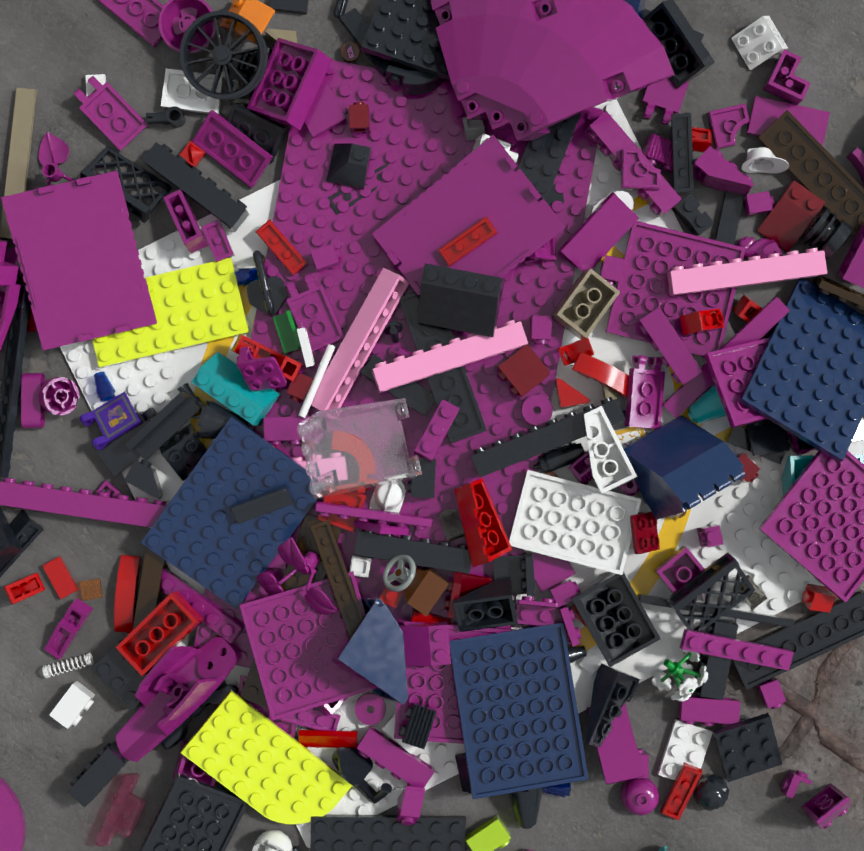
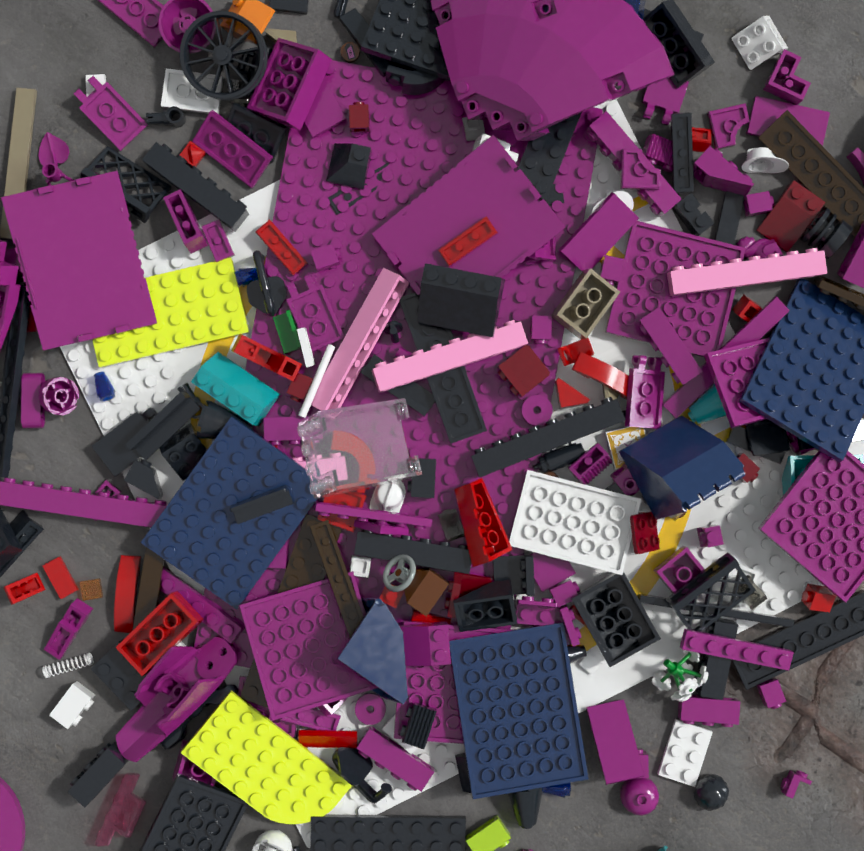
(113, 419): dark purple flag -> none
(261, 372): magenta bracket -> none
(292, 556): magenta plant -> none
(410, 805): magenta slope -> none
(436, 431): magenta brick -> none
(607, 457): white wedge -> none
(609, 694): black wedge -> none
(681, 791): red tile -> none
(701, 321): red slope -> none
(747, 747): black plate -> none
(826, 806): magenta slope -> none

